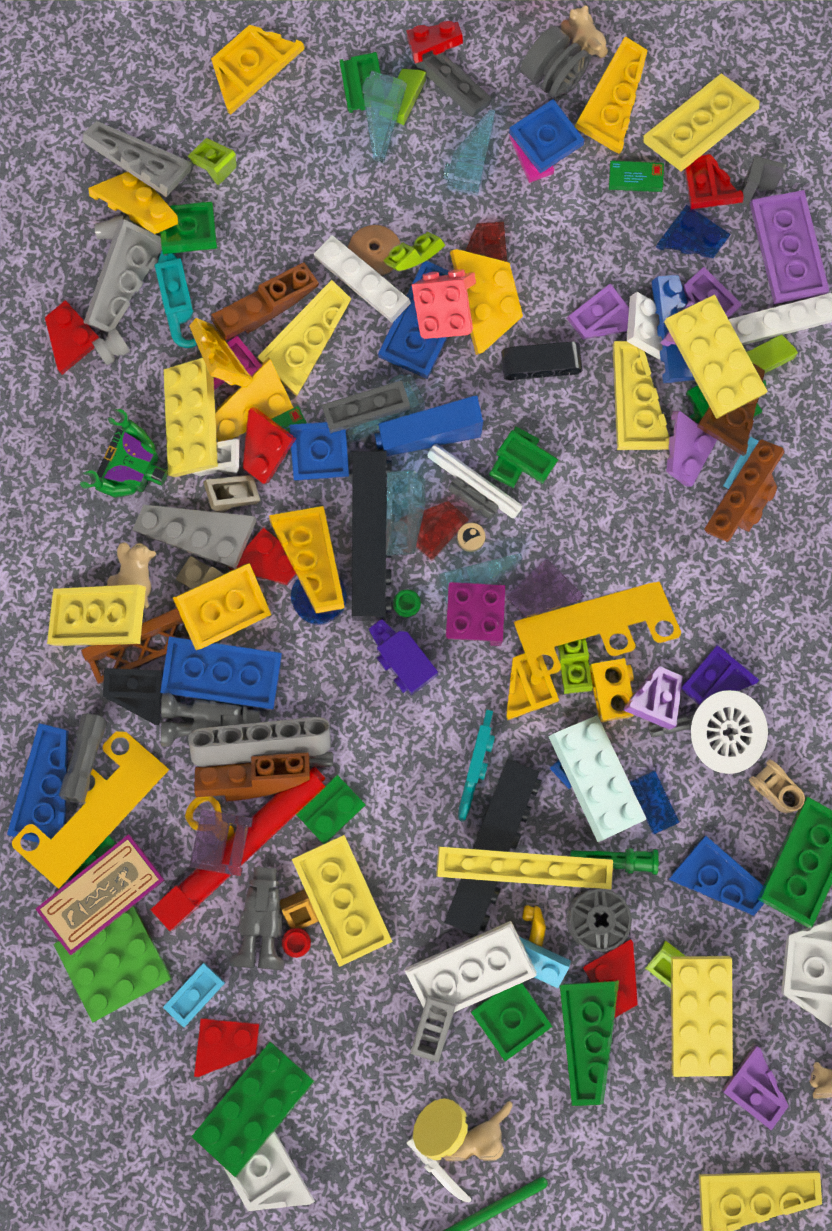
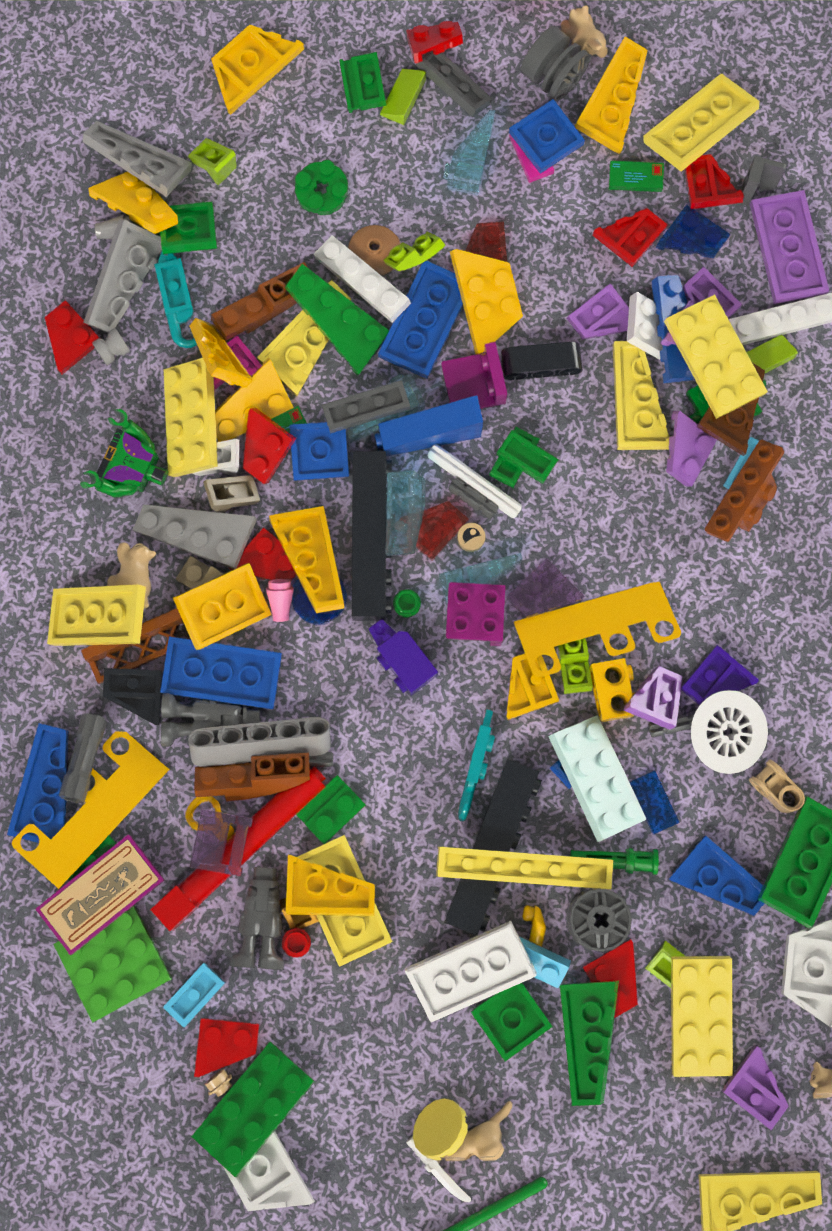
(219, 1083): none -> tan plate
(280, 598): none -> bright pink cone
(325, 173): none -> green plate
(326, 892): none -> yellow wing
(344, 323): none -> green wing
(382, 106): clear light blue slope -> none
(426, 1051): light grey slope -> none
(443, 304): coral bracket -> none
(476, 376): none -> magenta bracket
(631, 235): none -> red wing

